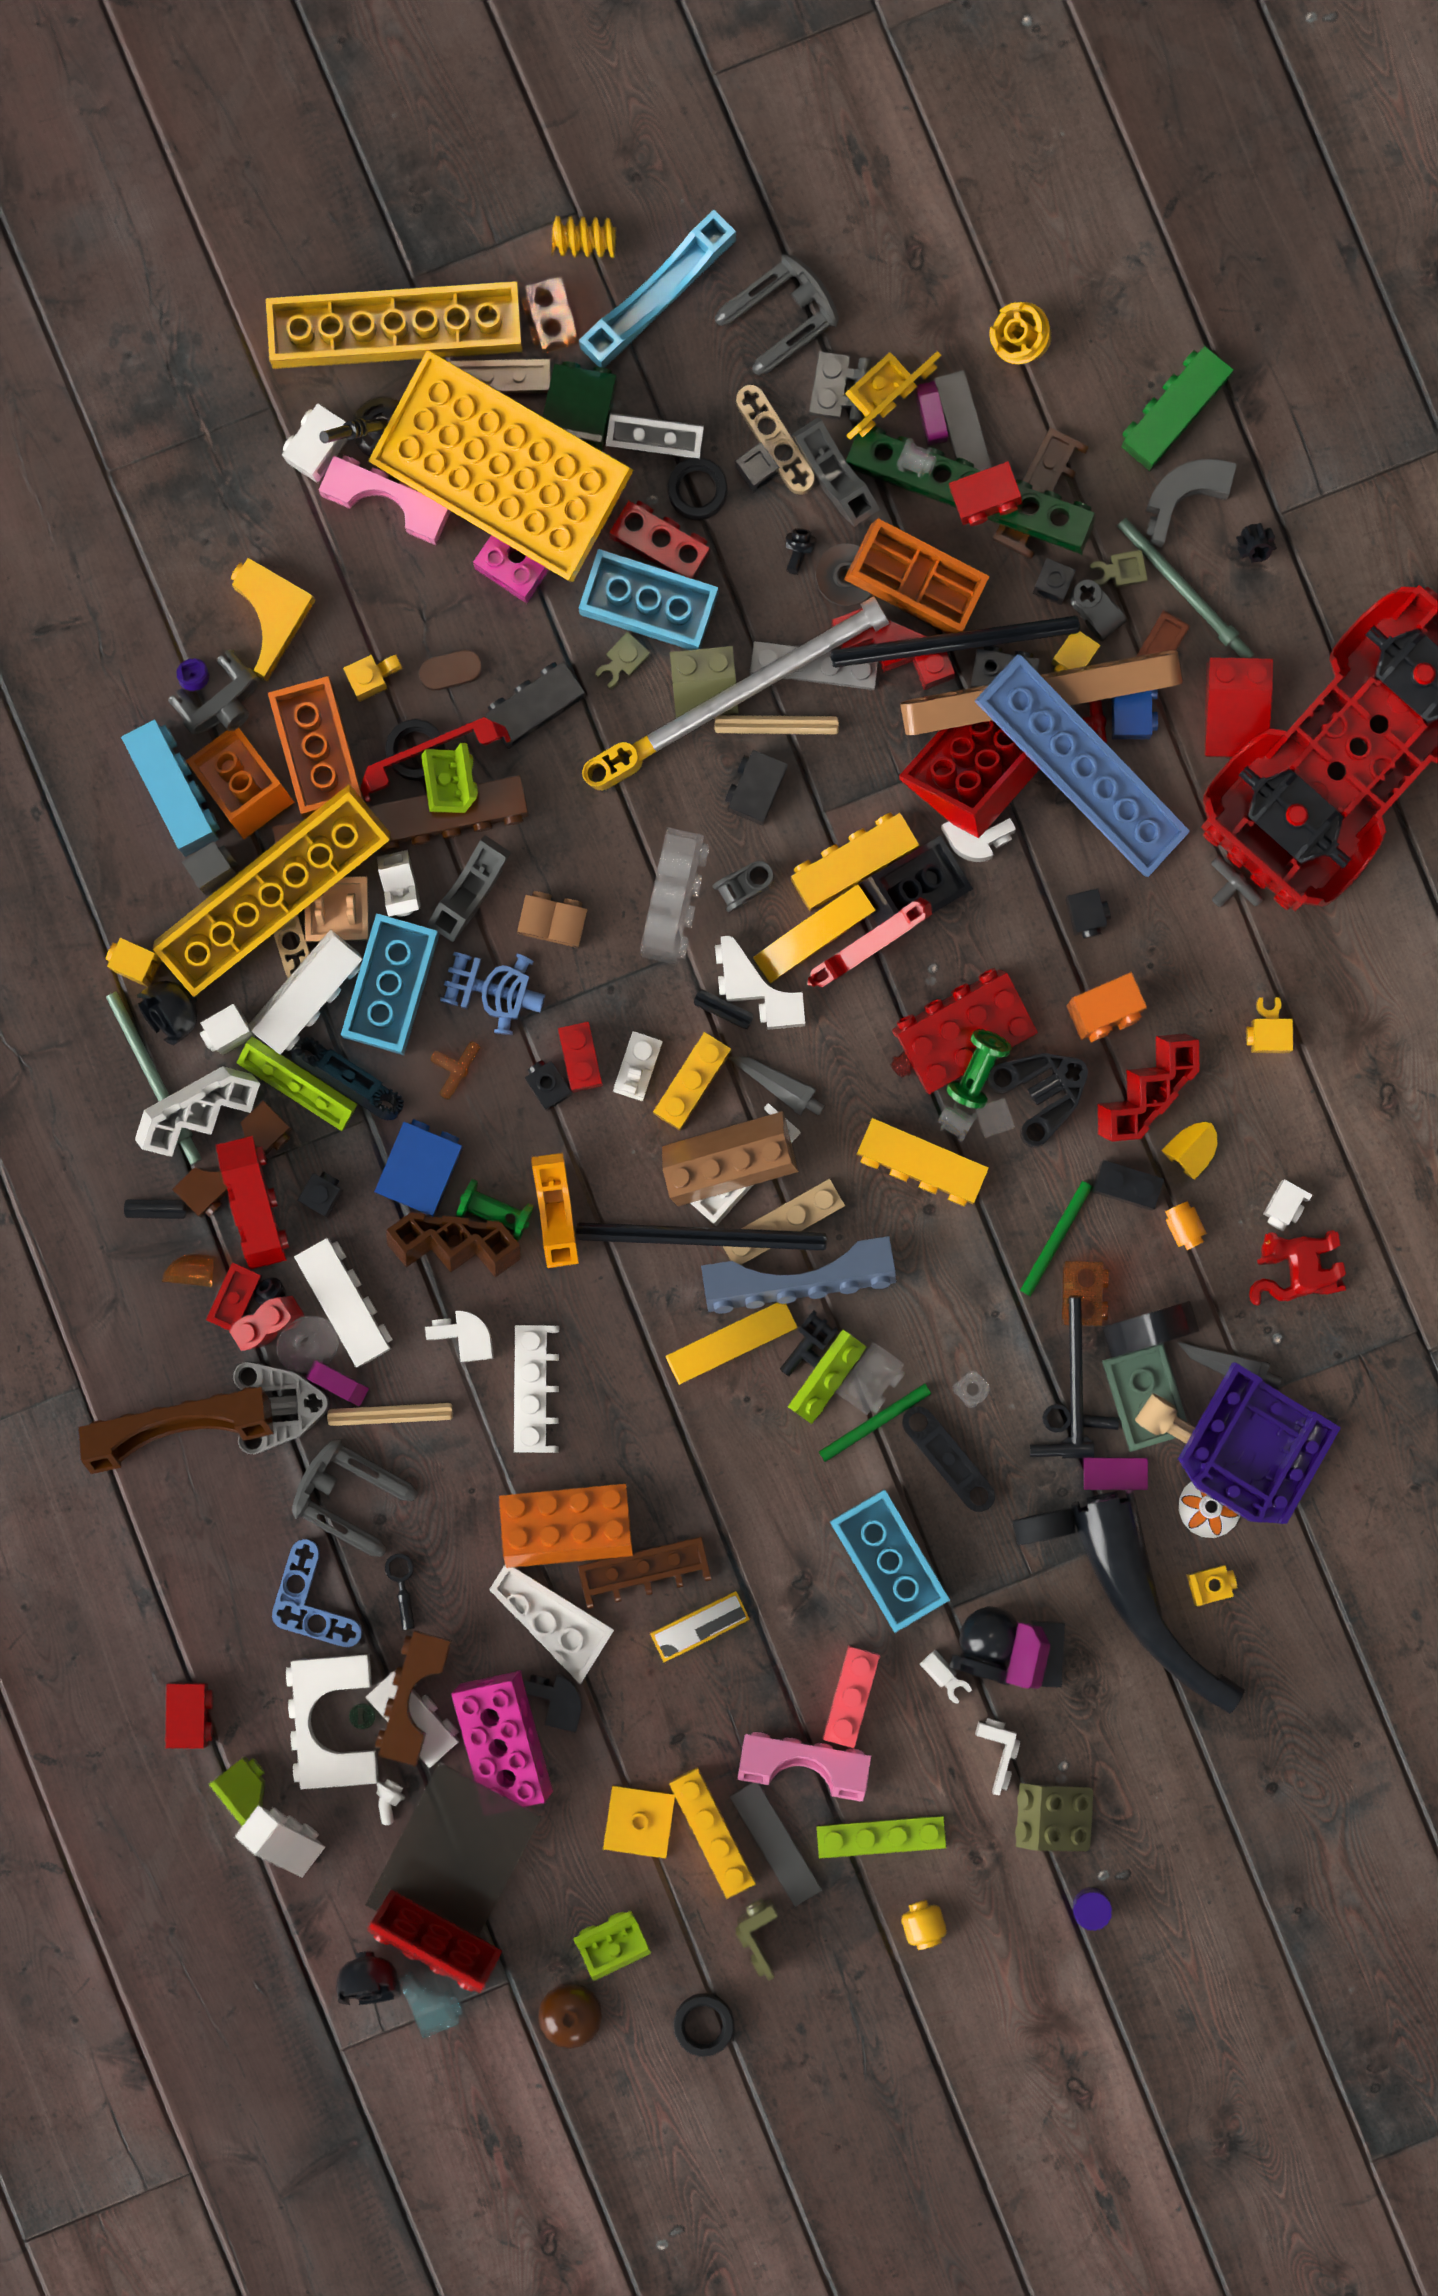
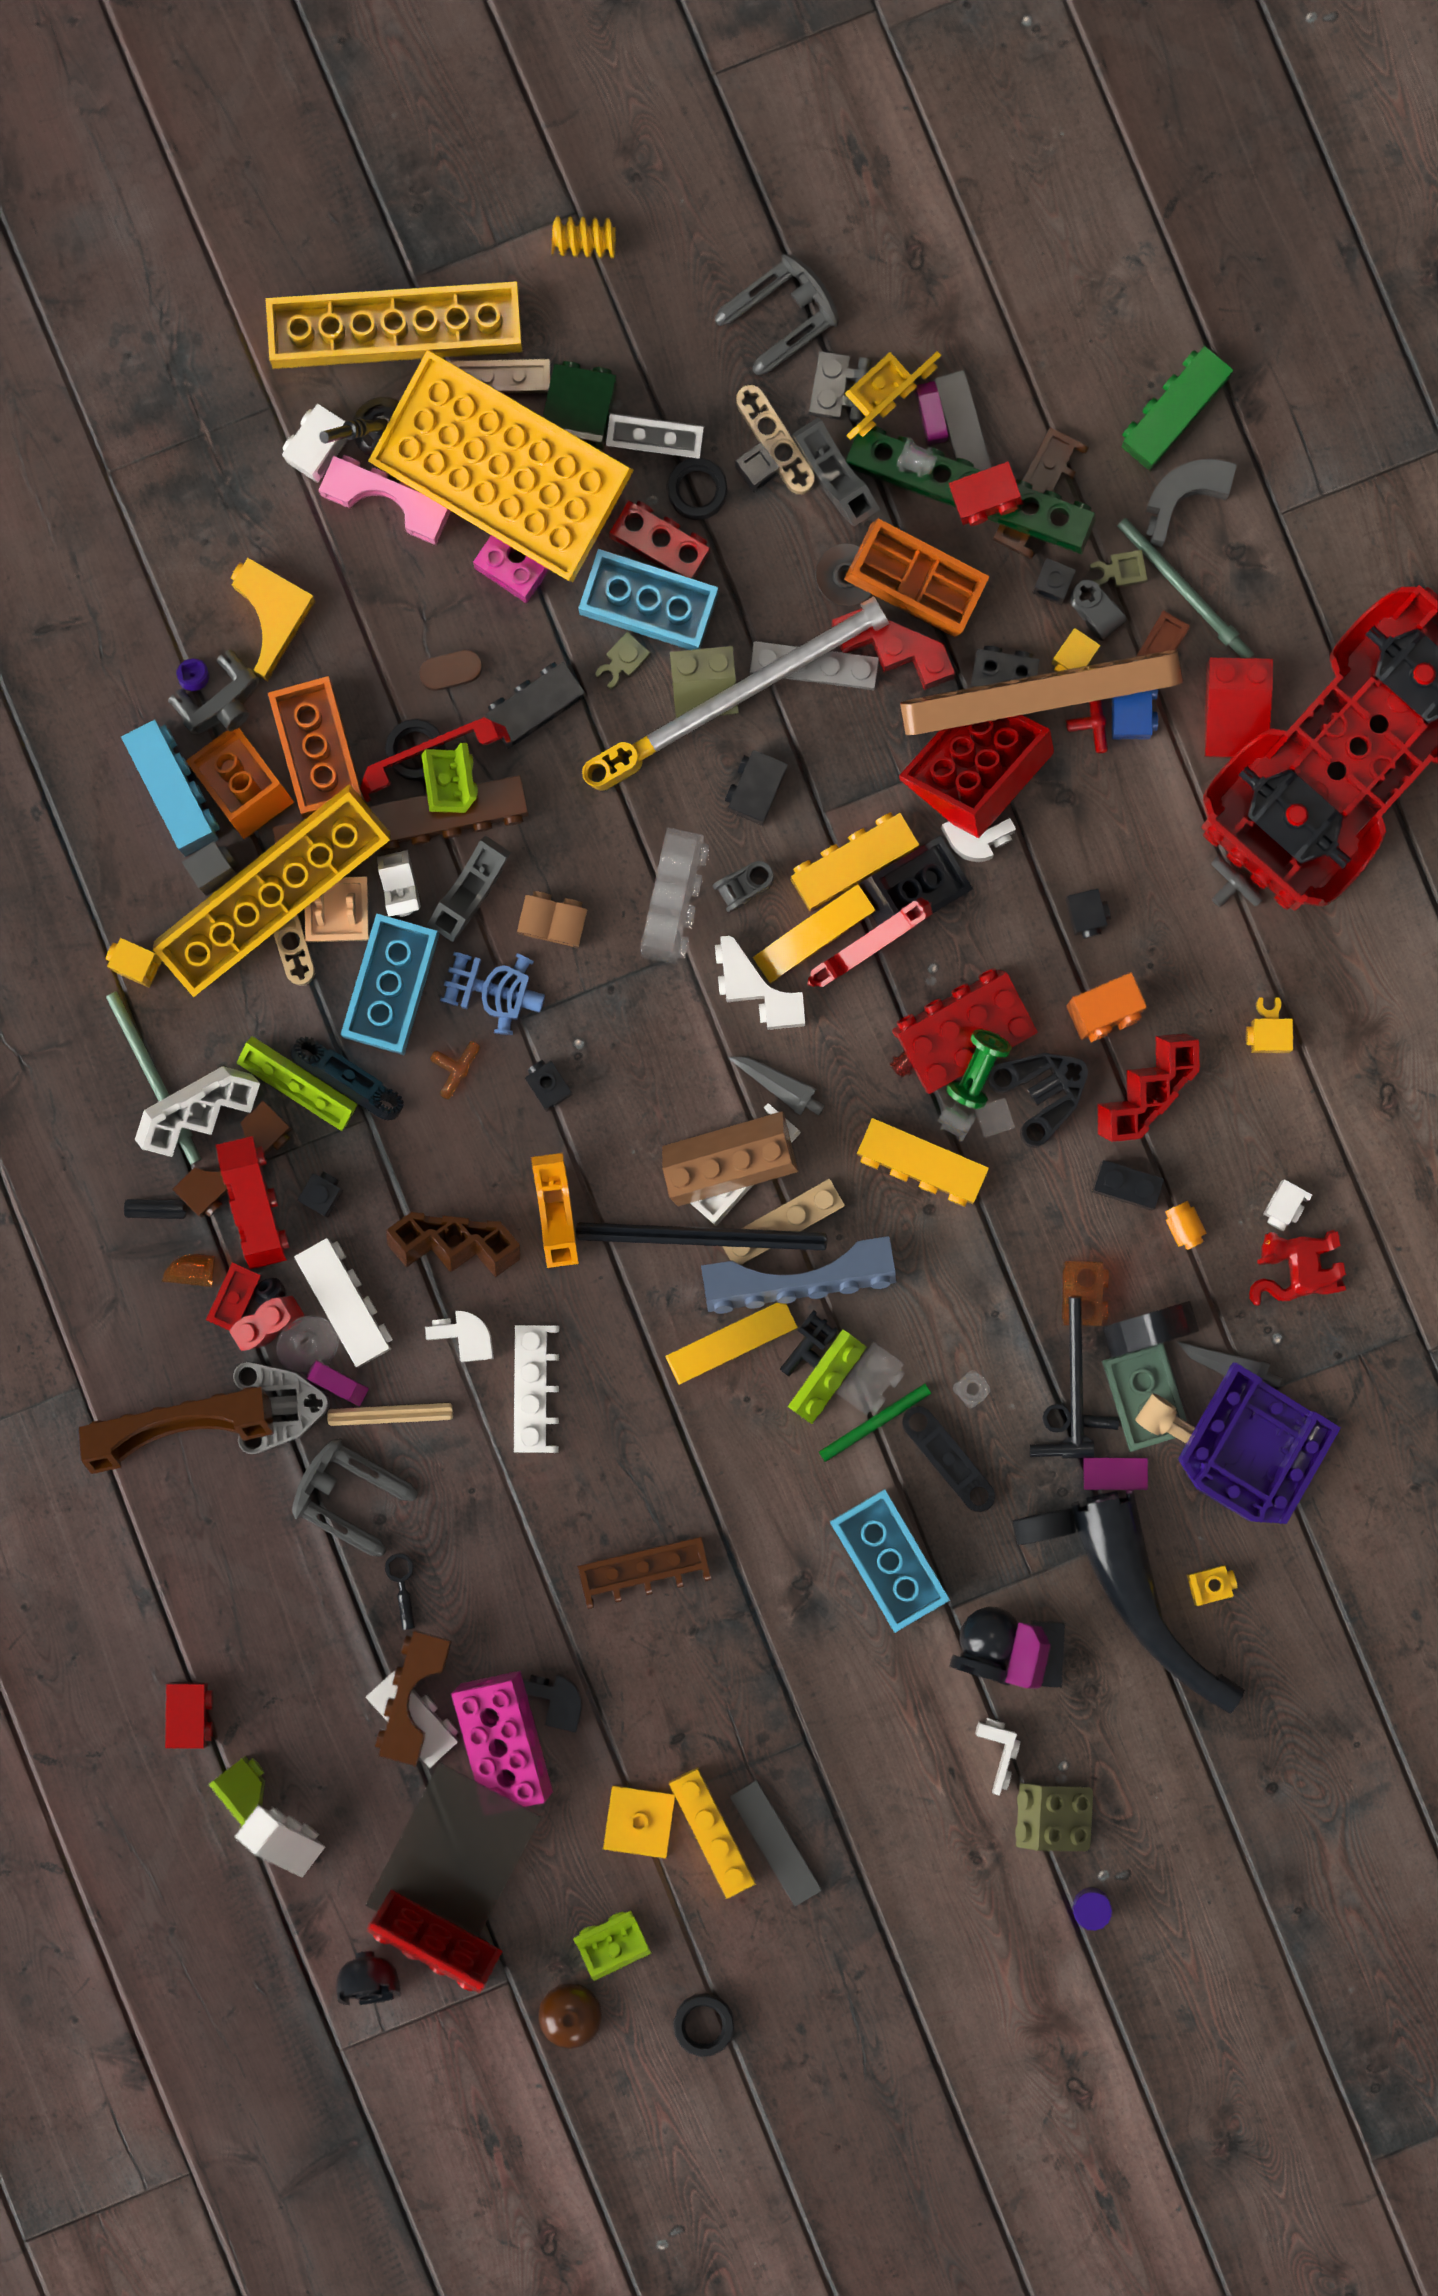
(169, 1008): black cylinder -> none
(226, 1030): white brick -> none
(298, 1601): medium blue beam -> none
(306, 992): white brick -> none
(316, 1763): white arch -> none
(368, 677): yellow brick -> none
(368, 1716): clear green hinge -> none
(389, 1794): white plate -> none
(419, 1167): blue brick -> none
(430, 2009): clear light blue arch -> none
(493, 1210): green hose -> none
(556, 313): clear orange brick -> none
(556, 1623): white wing -> none
(565, 1525): orange brick -> none
(580, 1057): red brick -> none
(637, 1066): white plate -> none
(677, 273): medium azure arch -> none
(692, 1081): yellow brick -> none
(699, 1626): slope -> none
(723, 1009): black axle -> none
(756, 1915): olive bracket -> none
(777, 724): tan axle -> none
(800, 542): black plate -> none
(842, 1770): bright pink arch -> none
(851, 1696): coral brick -> none
(881, 1836): lime plate -> none
(924, 1925): yellow head -> none
(943, 1675): white bar -> none
(955, 641): black axle -> none
(1020, 333): yellow cone -> none
(1056, 1238): green bar -> none
(1082, 765): medium blue plate -> none
(1193, 1148): yellow brick -> none
(1199, 1520): white dish -> none
(1256, 543): black gear -> none

